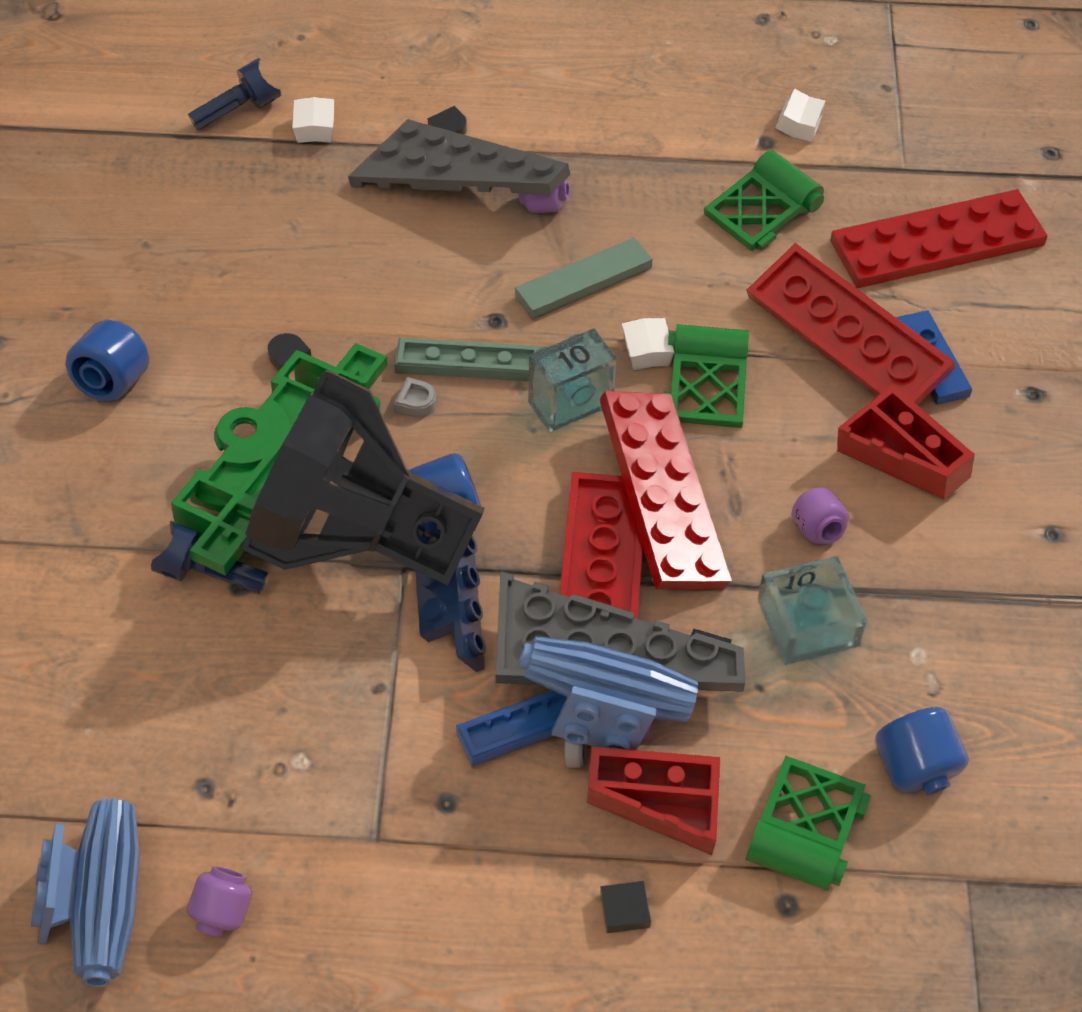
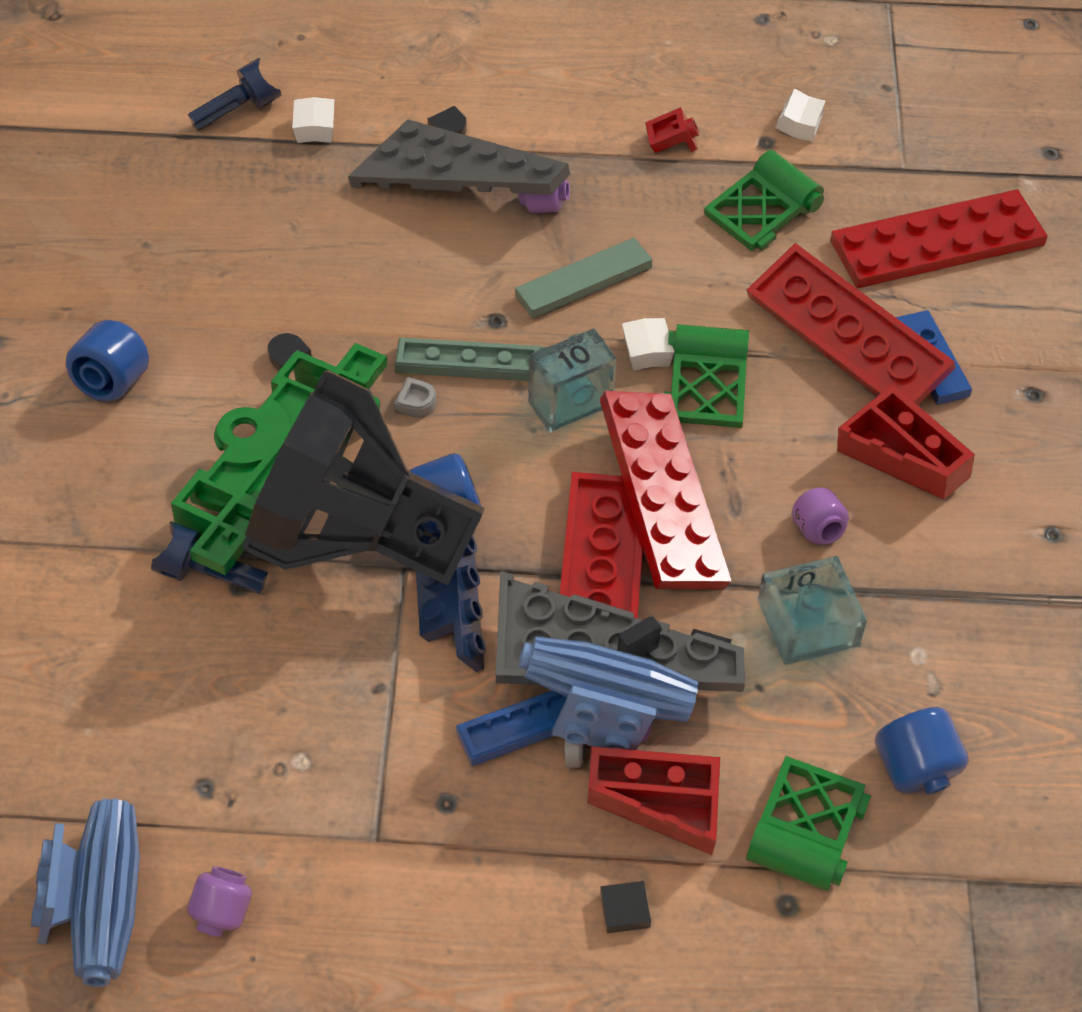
(640, 638): none -> black tile
(671, 130): none -> red bracket

